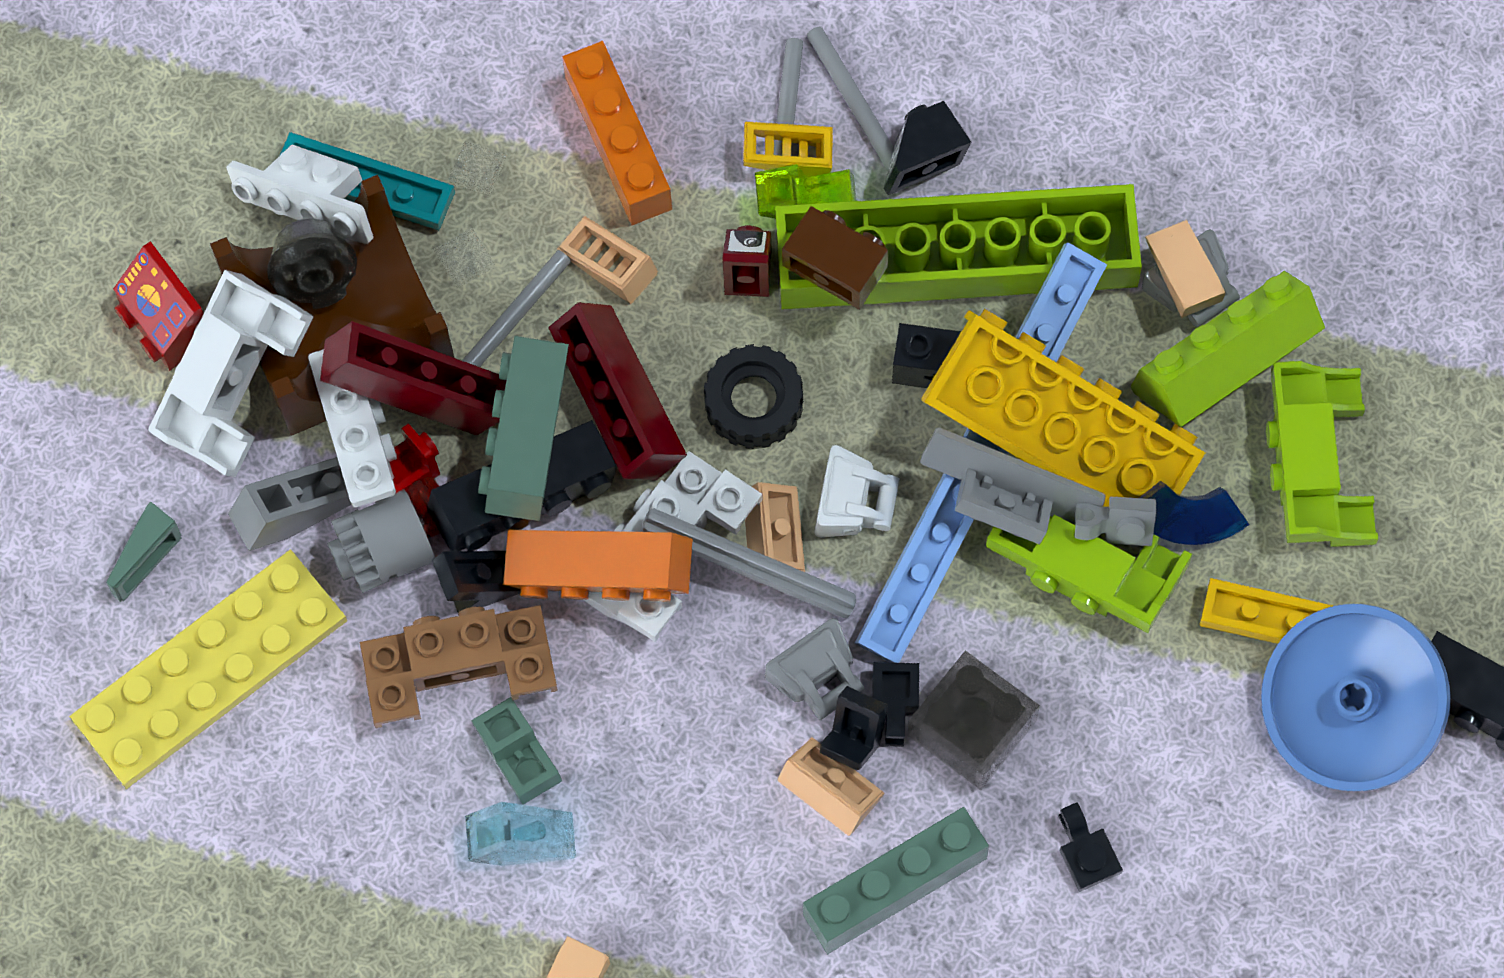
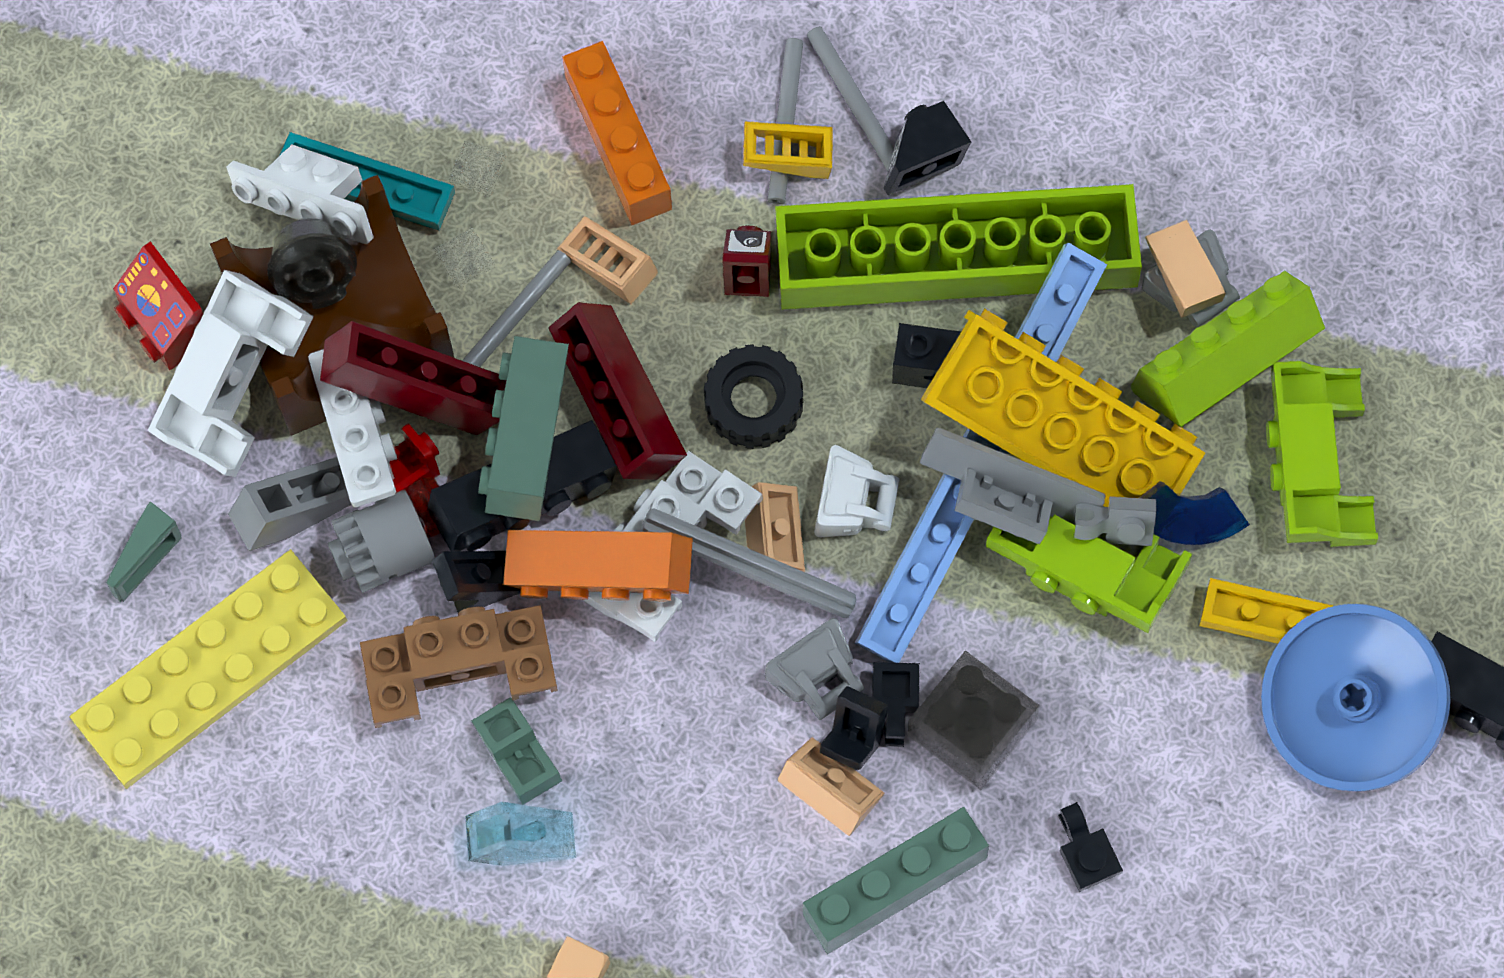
(791, 187): clear neon green slope -> none
(835, 256): reddish brown brick -> none

